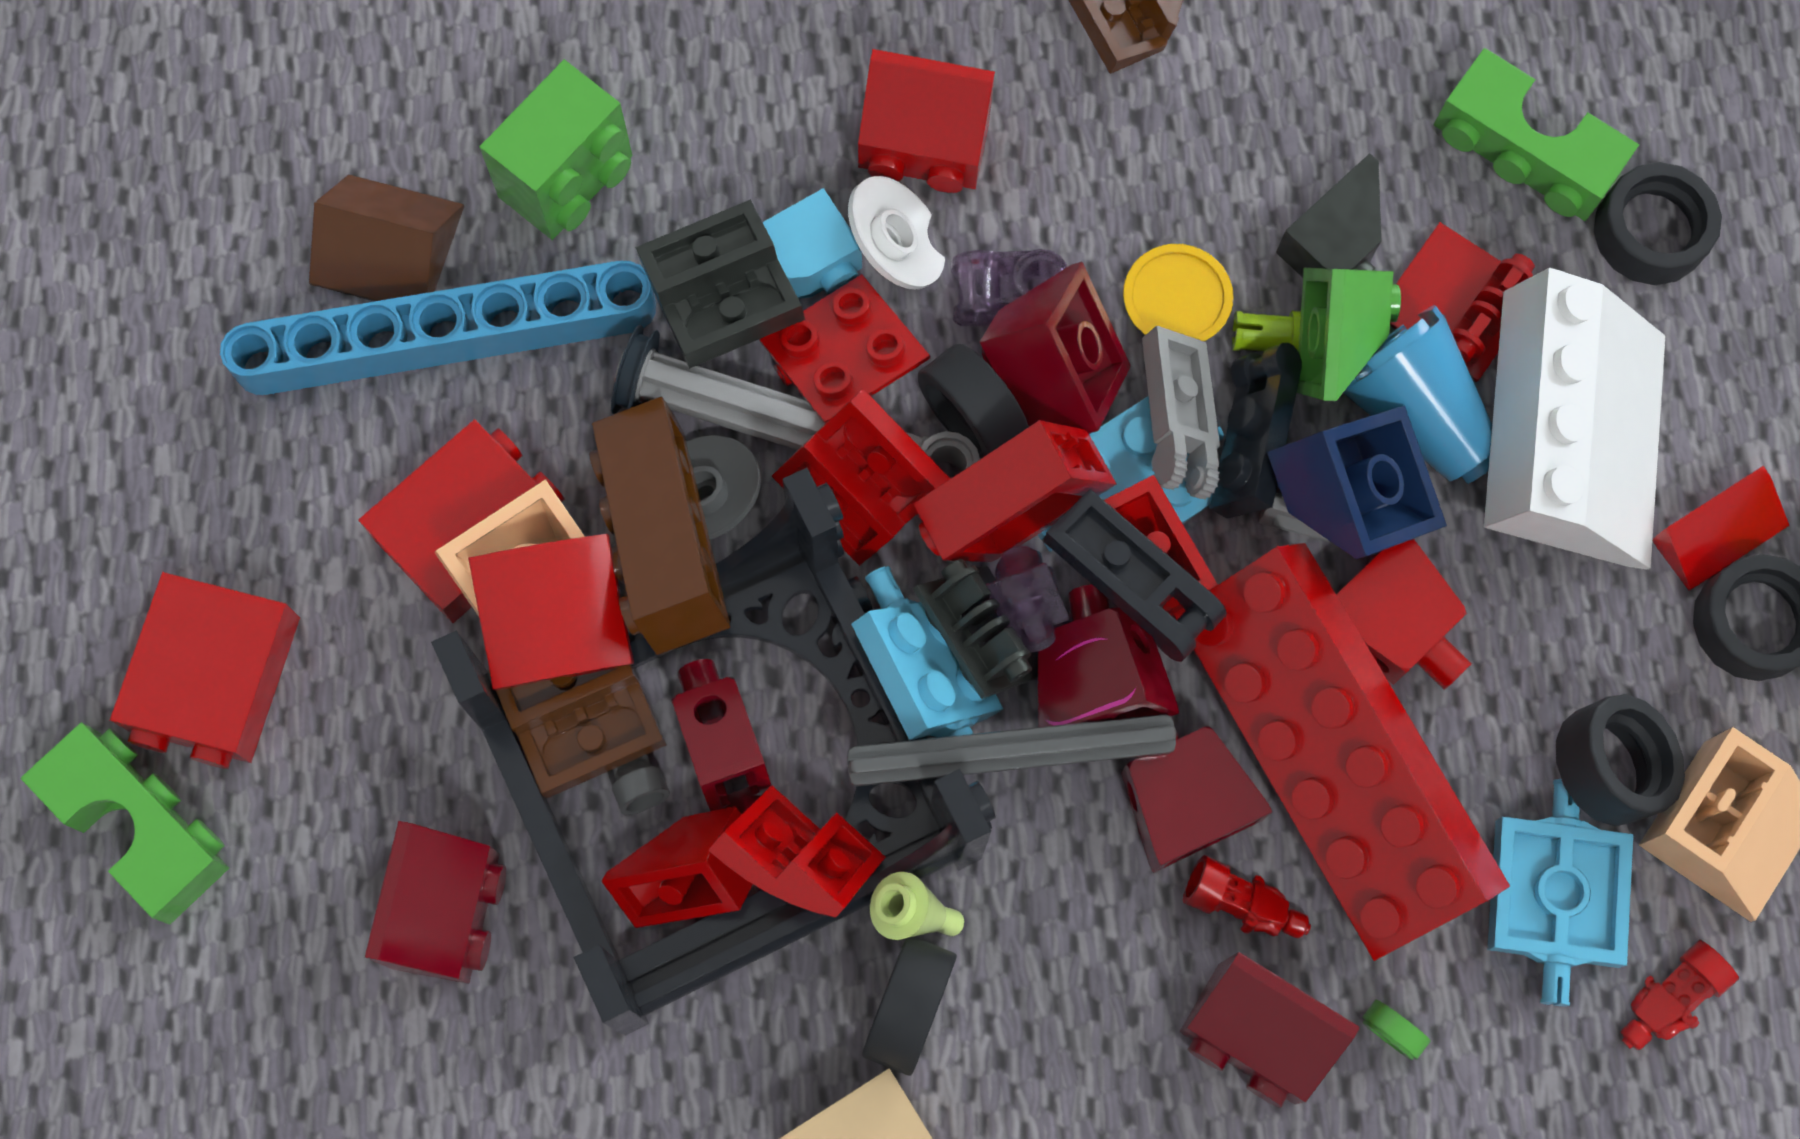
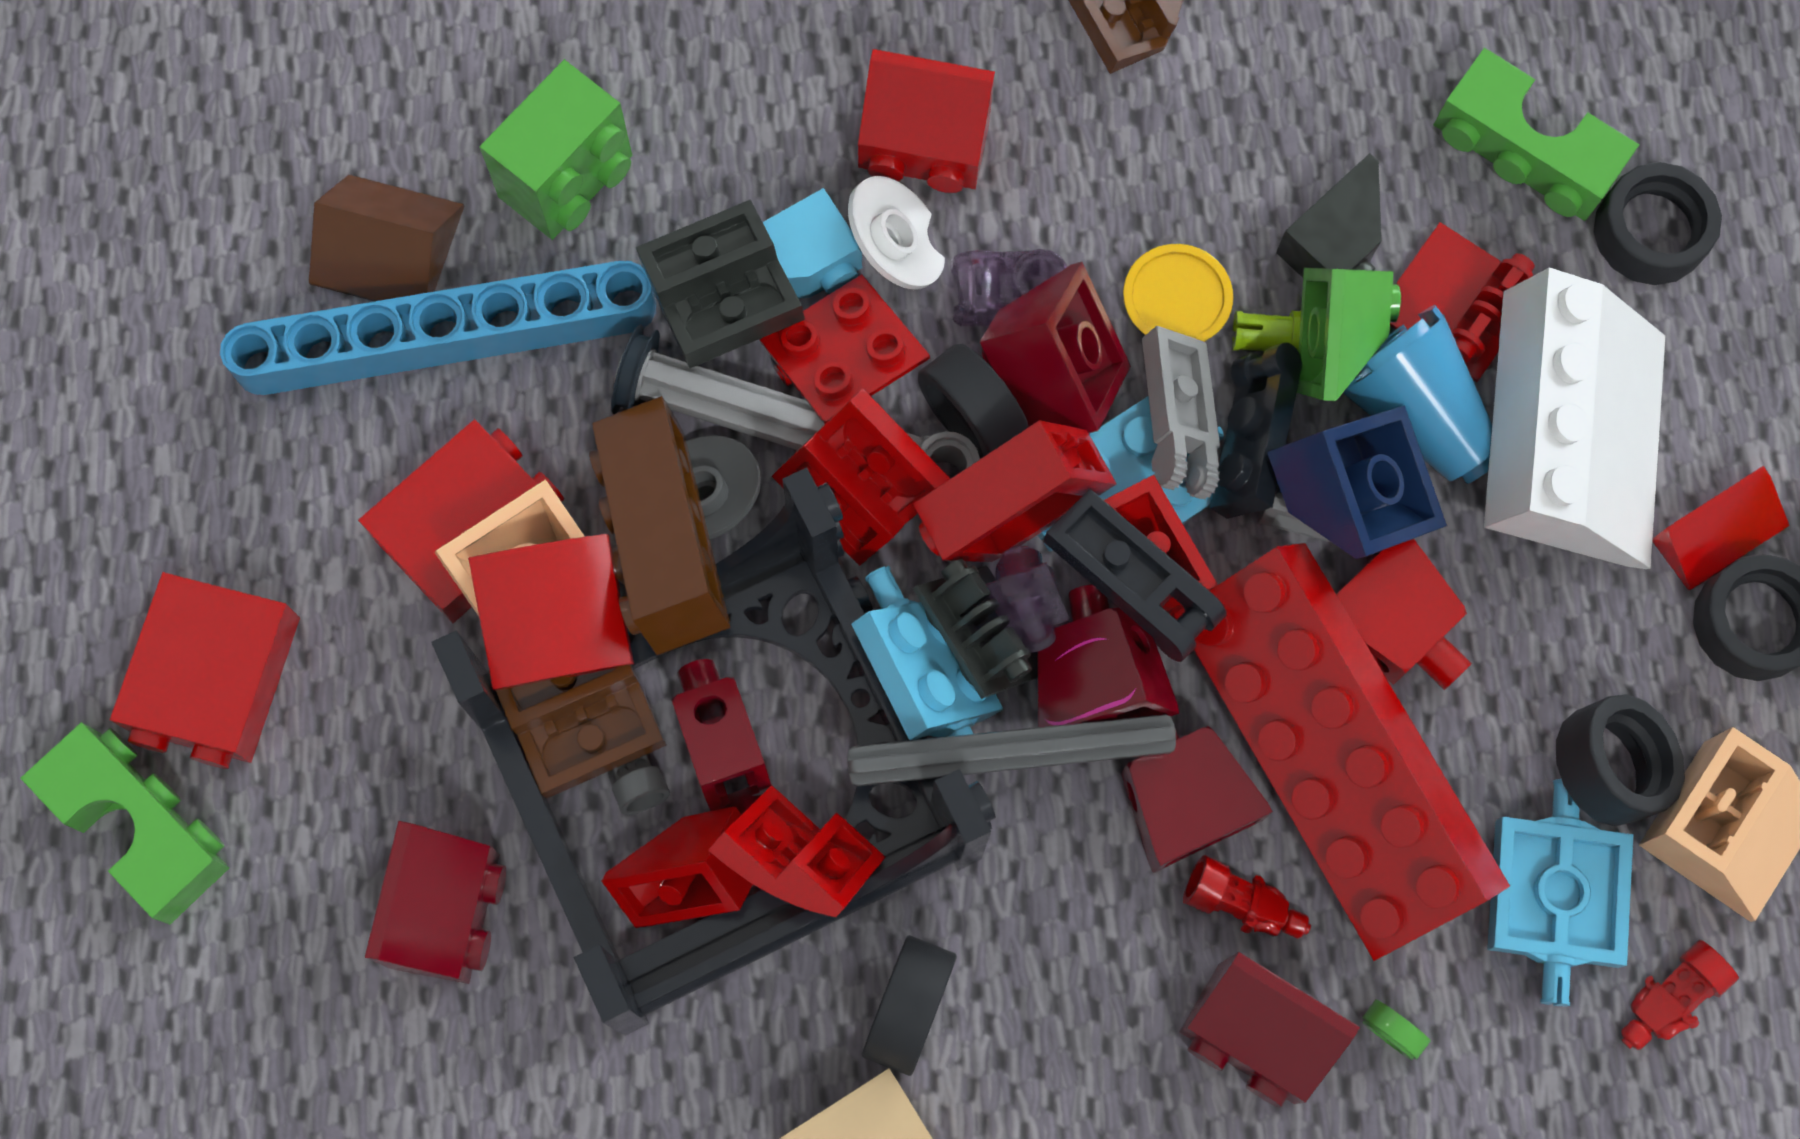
(907, 908): yellowish green cone -> none

